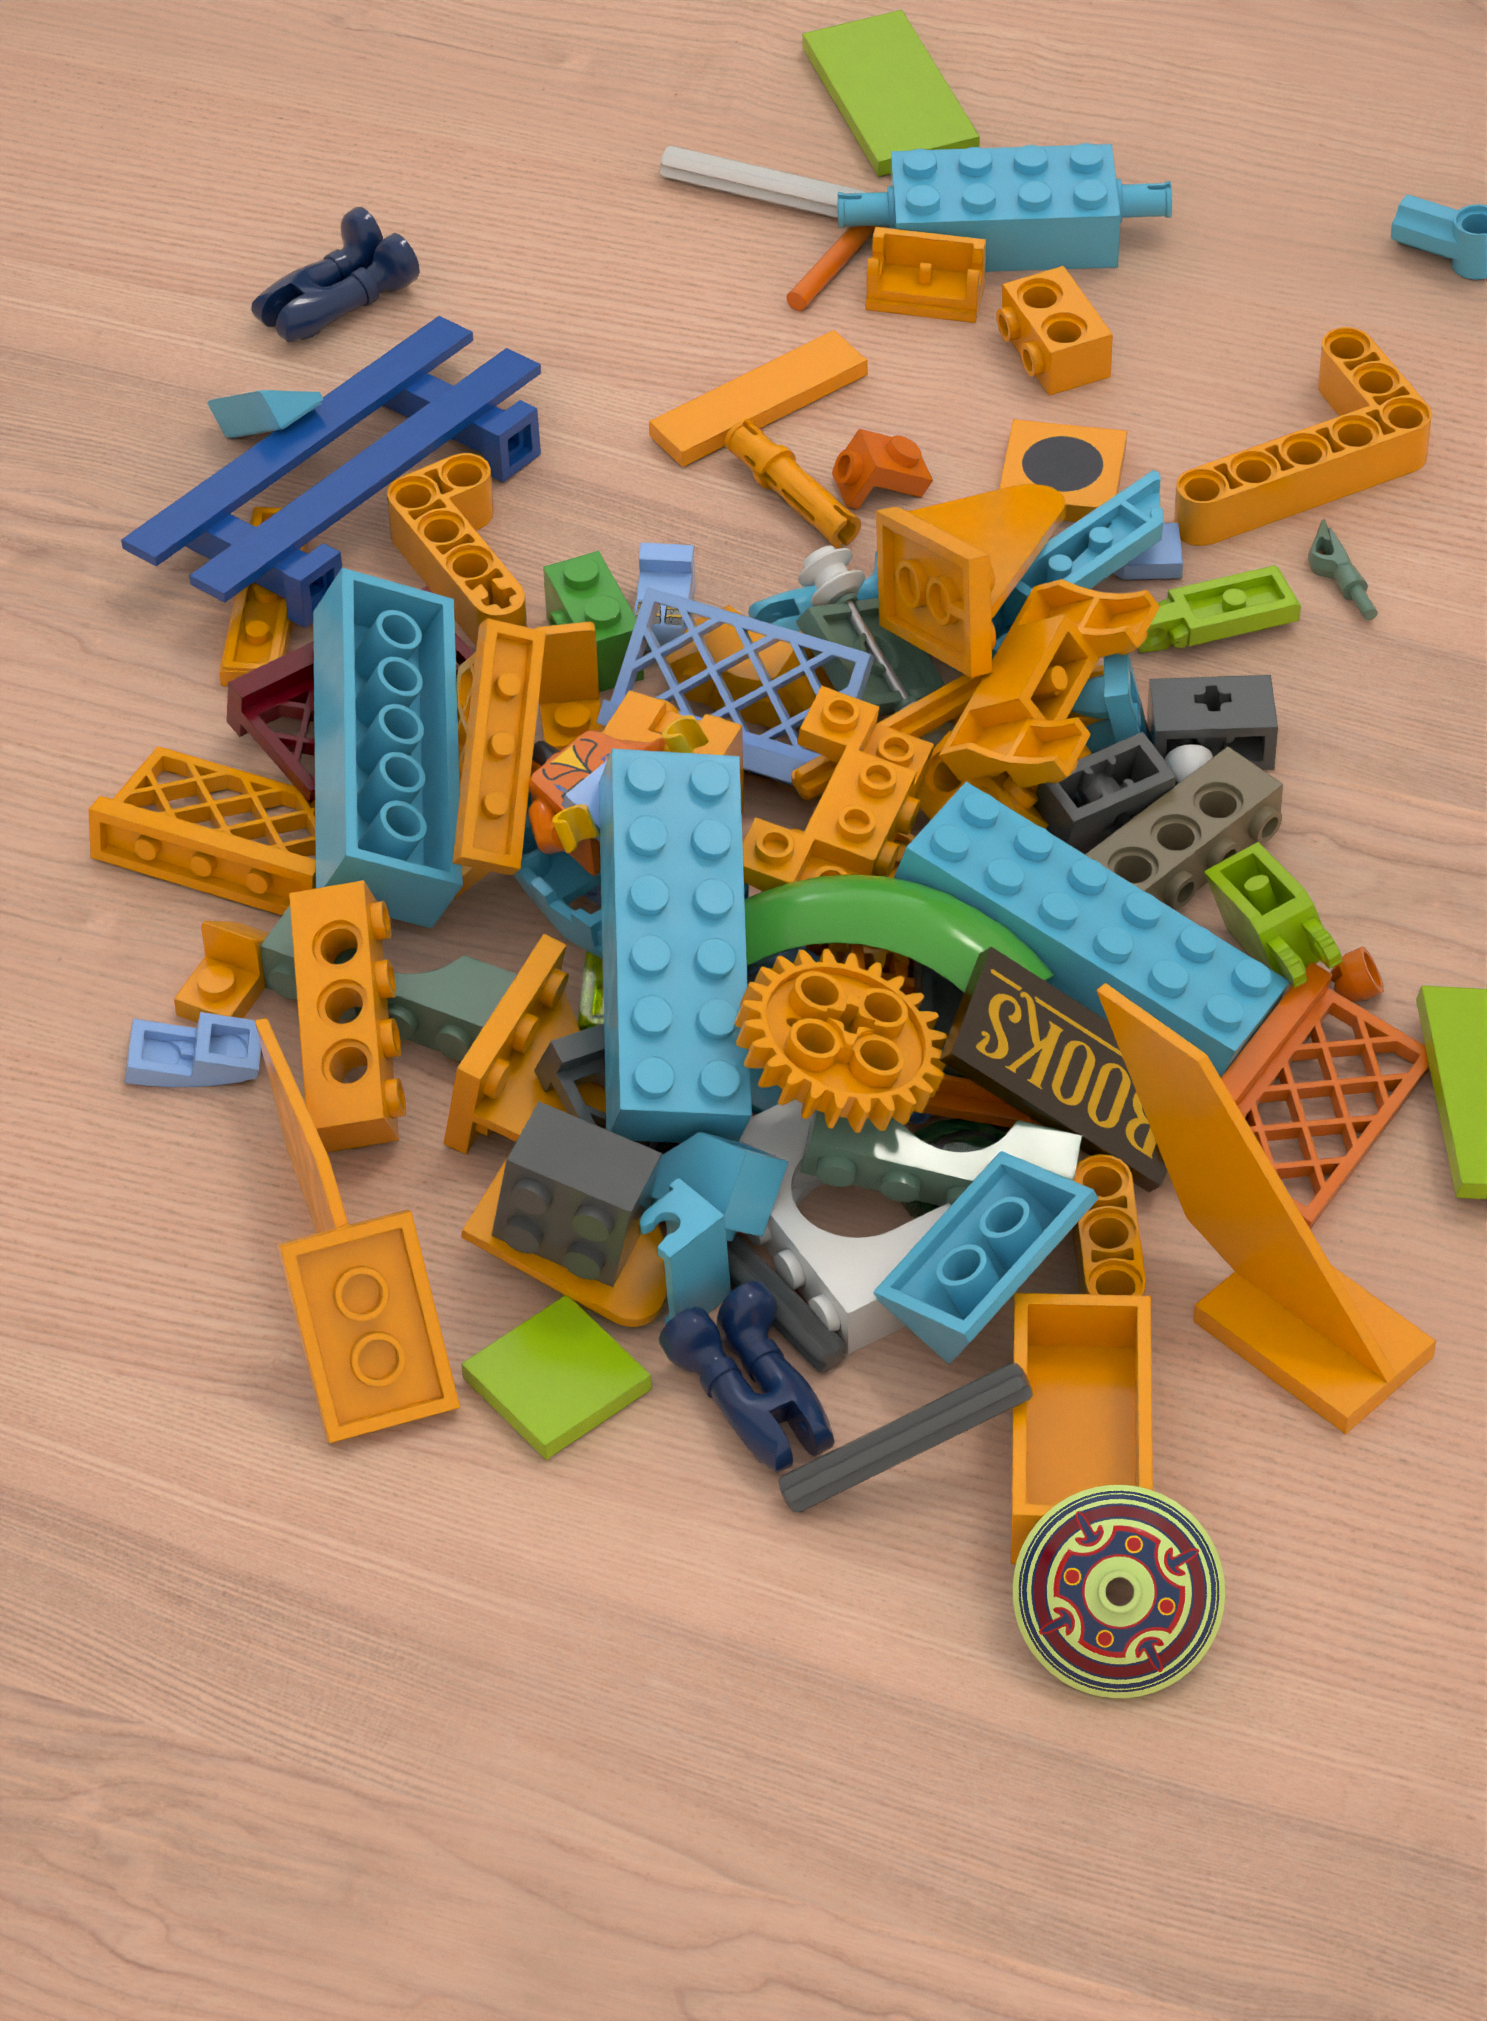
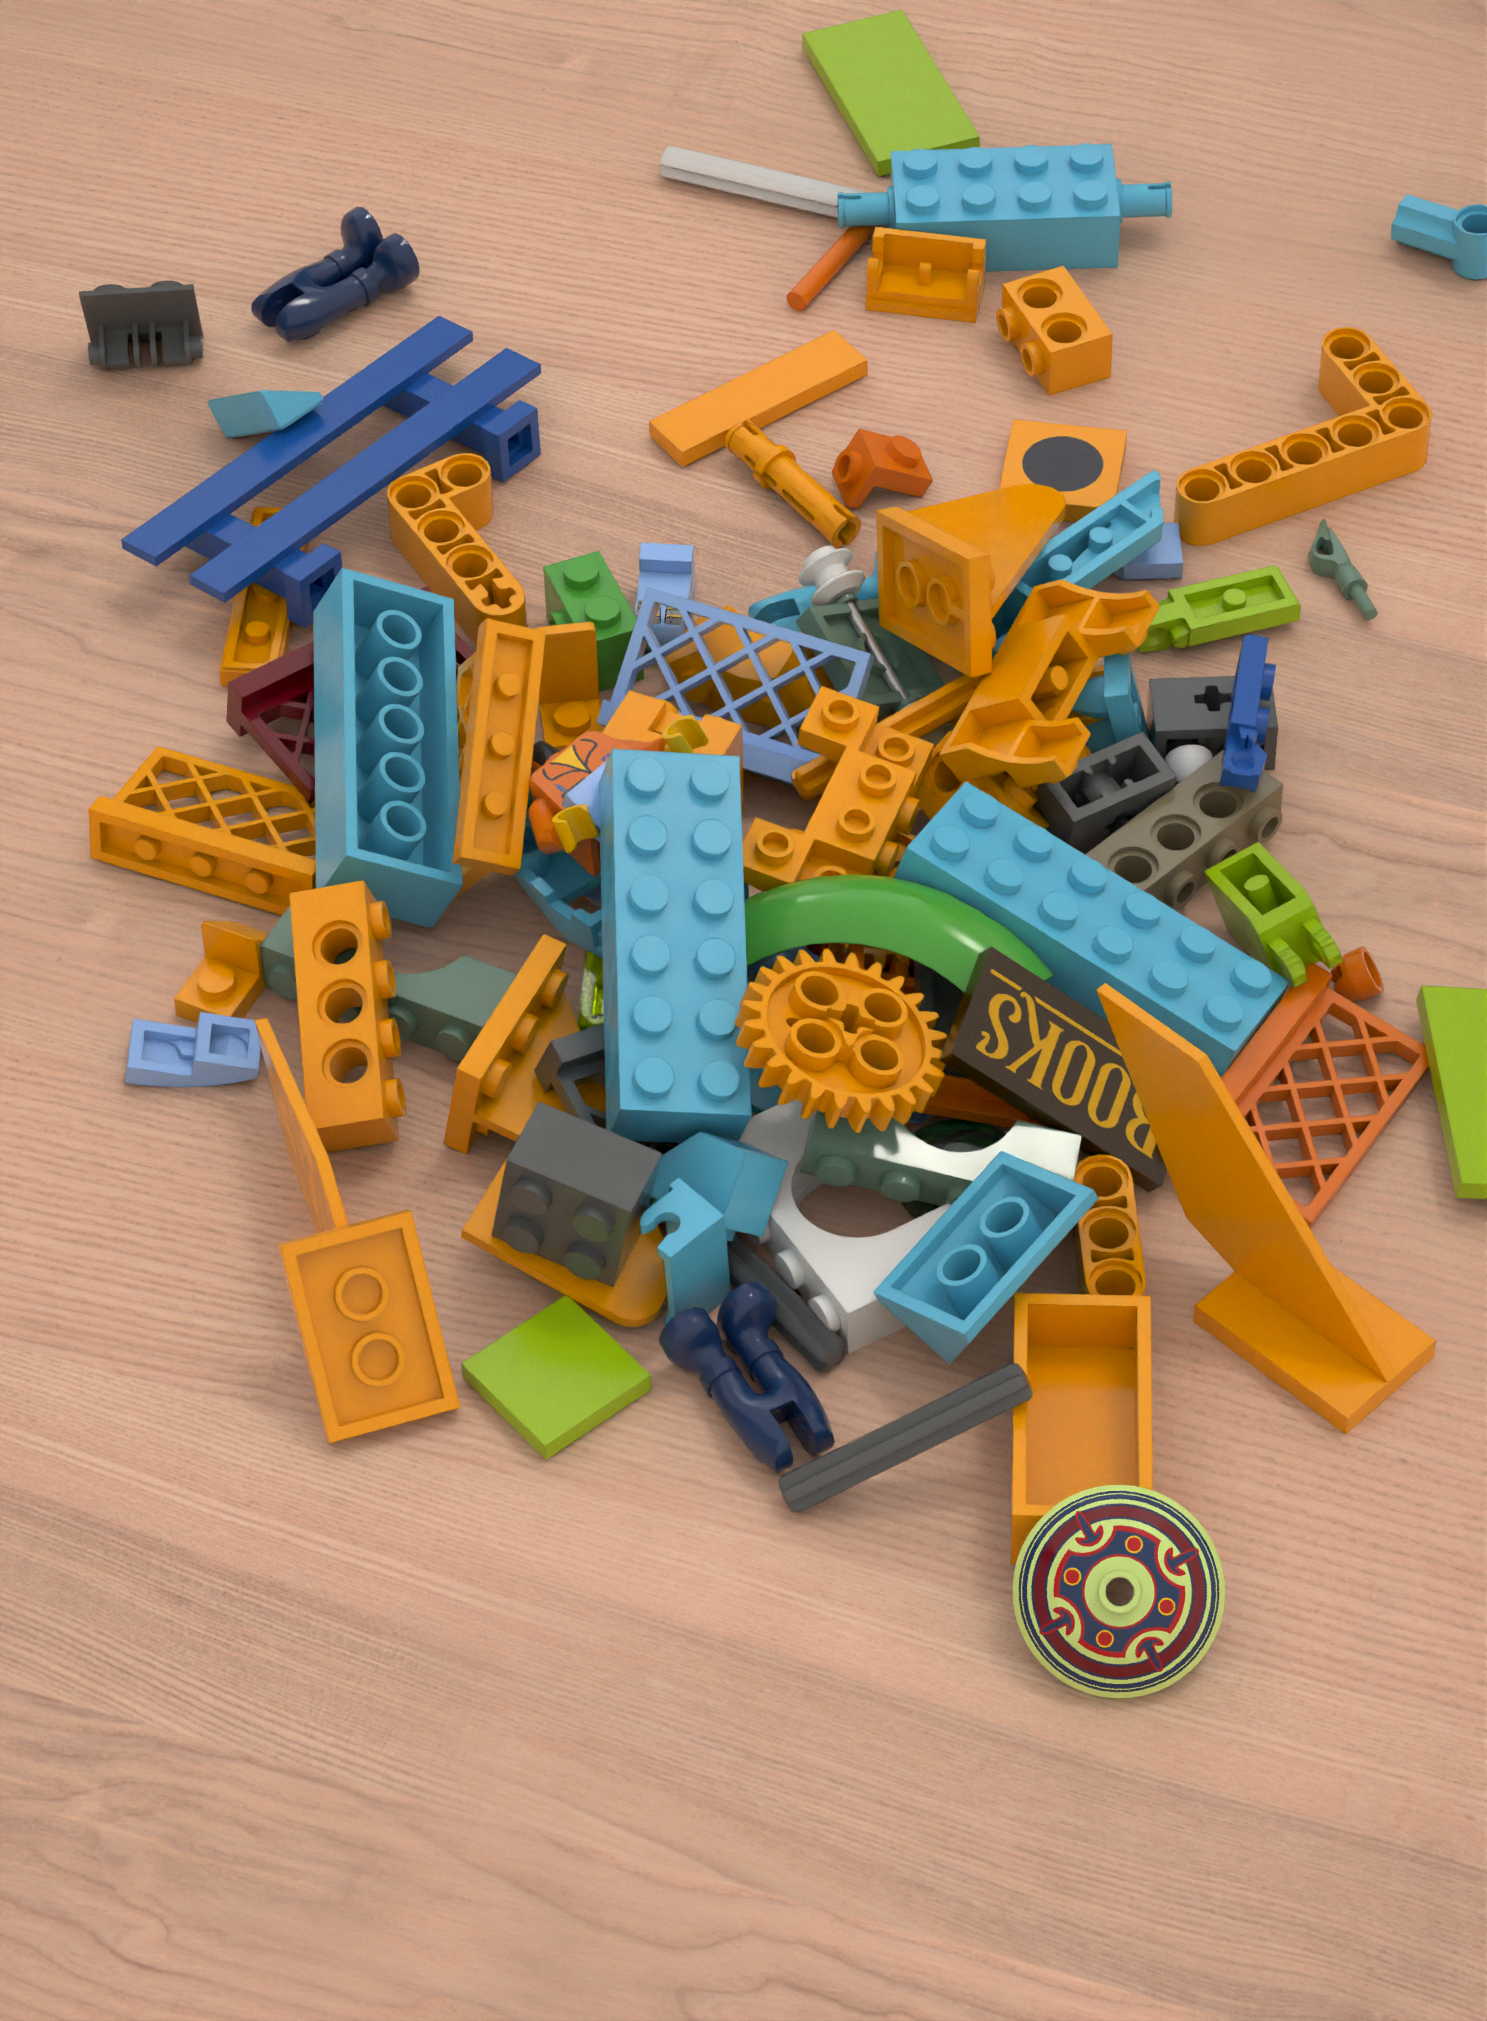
(138, 315): none -> dark grey hinge
(1247, 722): none -> blue hinge

